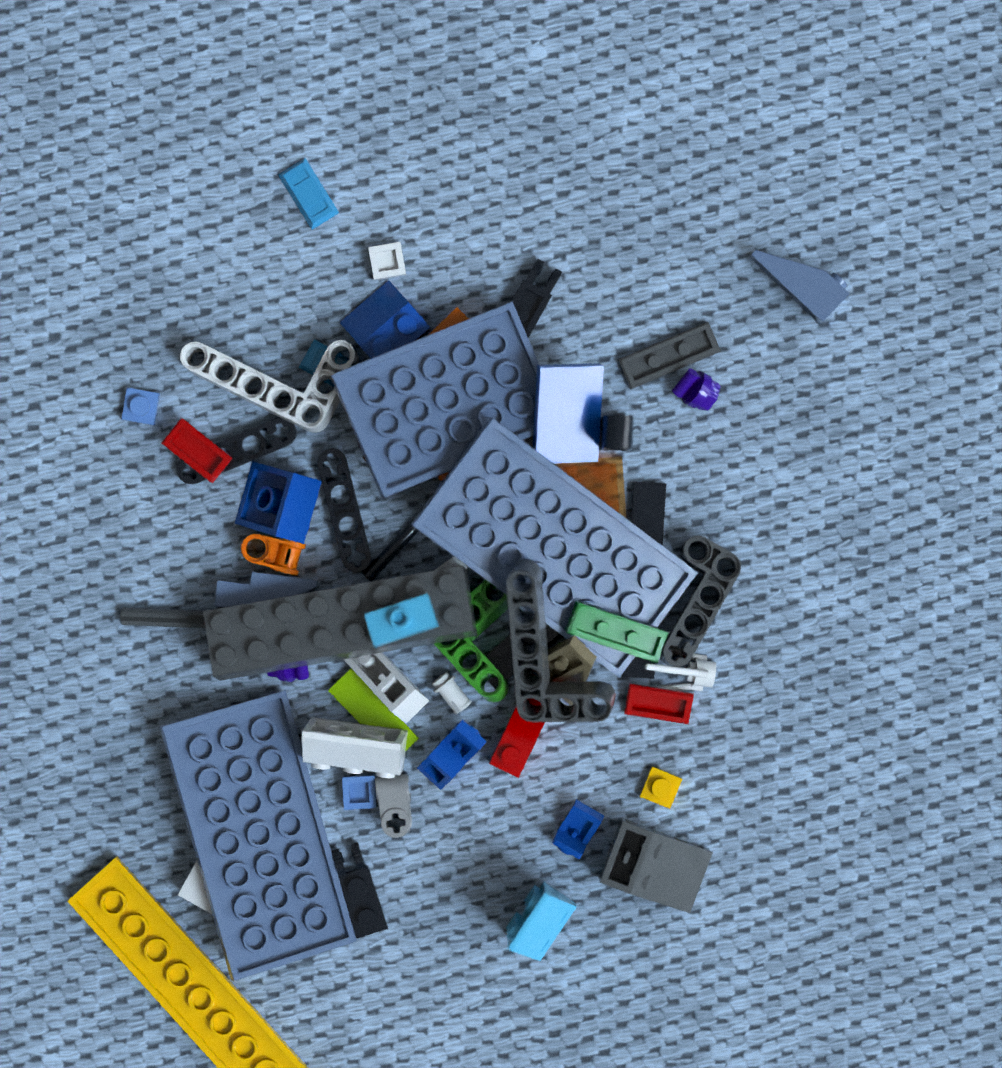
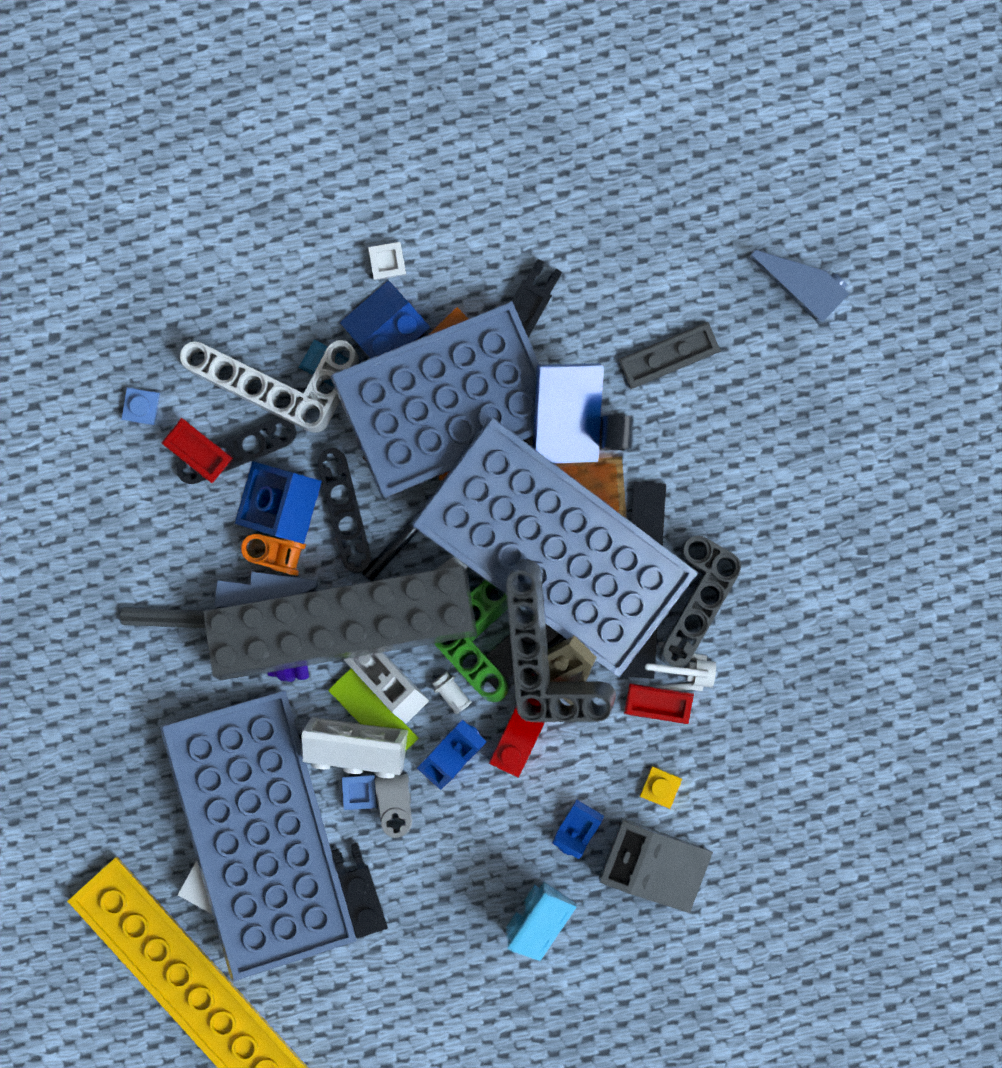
(308, 193): dark azure tile -> none
(401, 620): medium azure plate -> none
(616, 632): tile -> none
(697, 390): dark purple piece -> none

